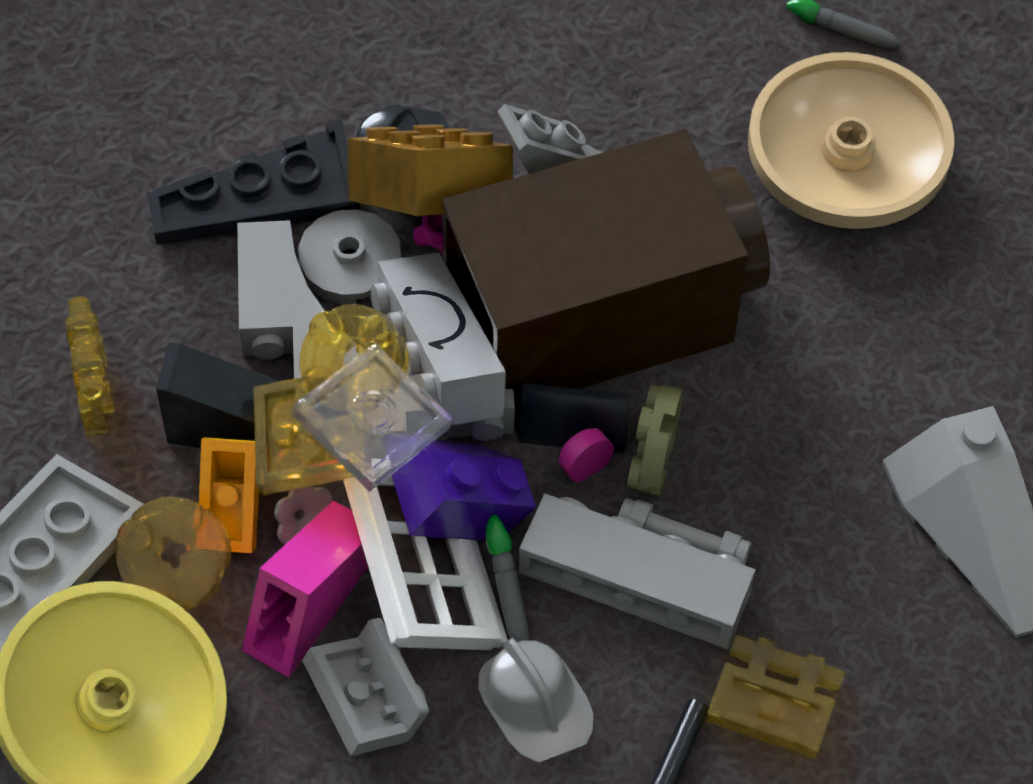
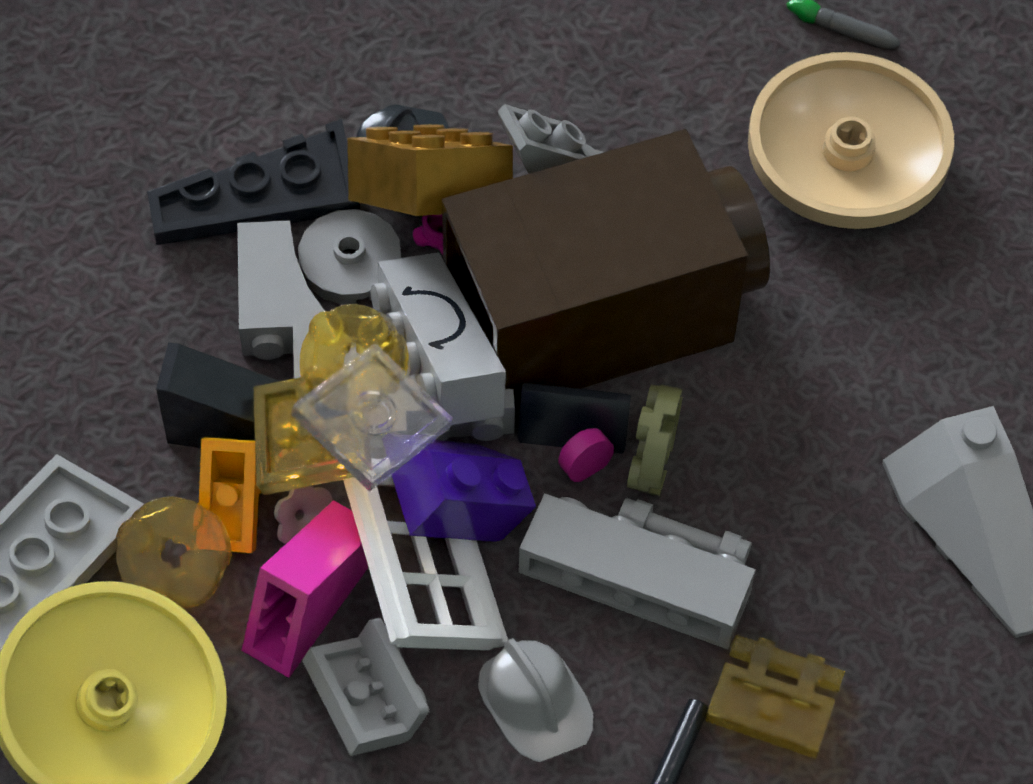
(88, 366): clear yellow plate -> none
(507, 581): dark grey piece -> none

